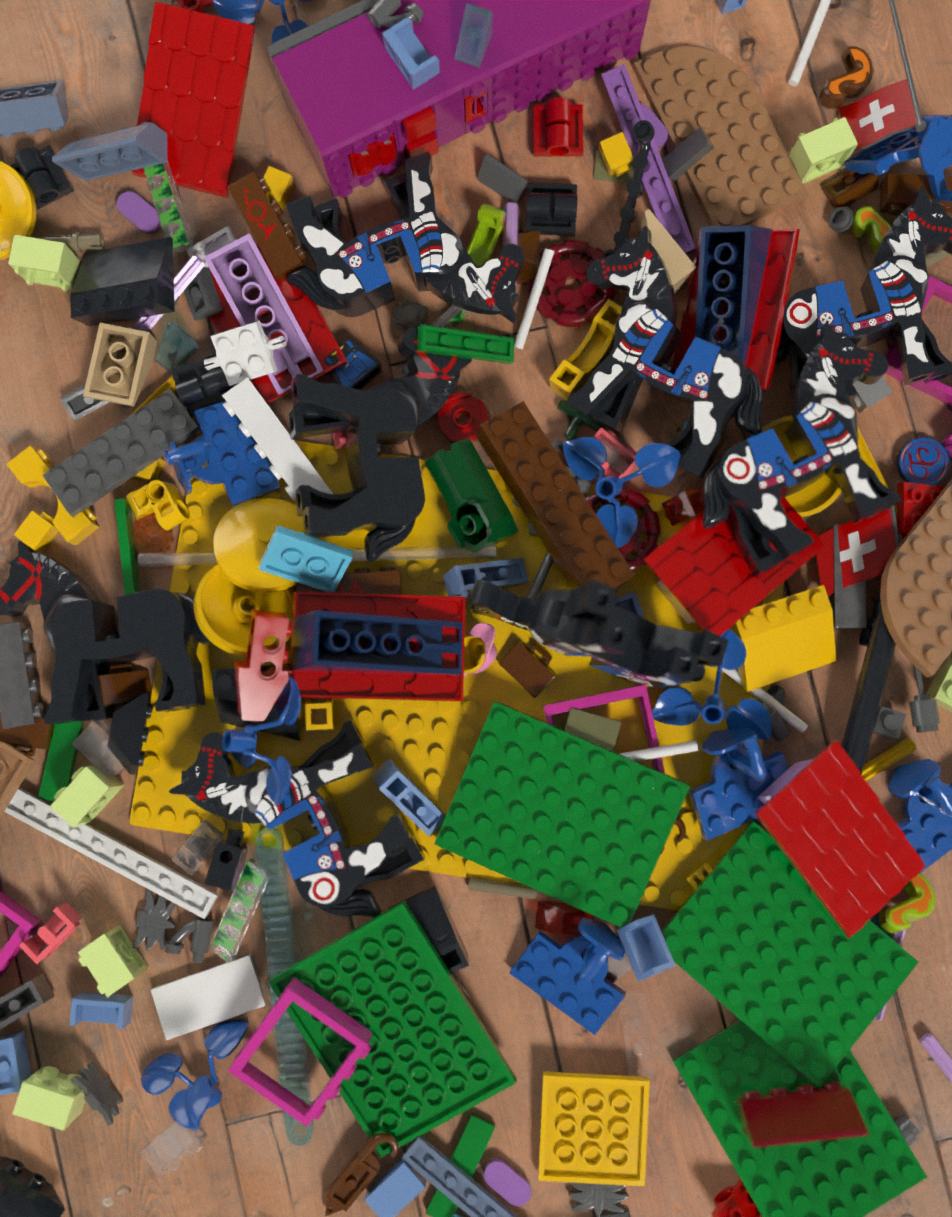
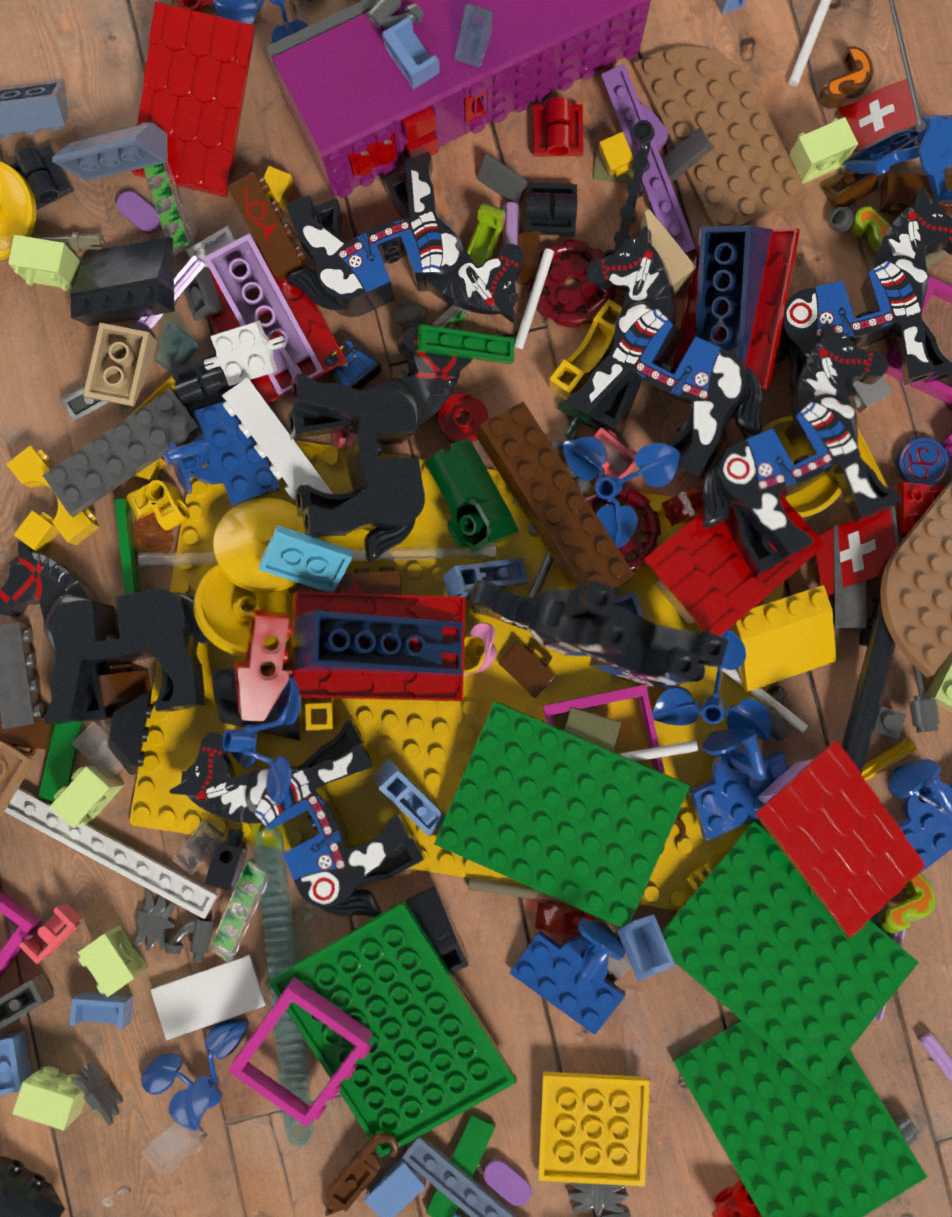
(800, 1115): dark red slope -> none

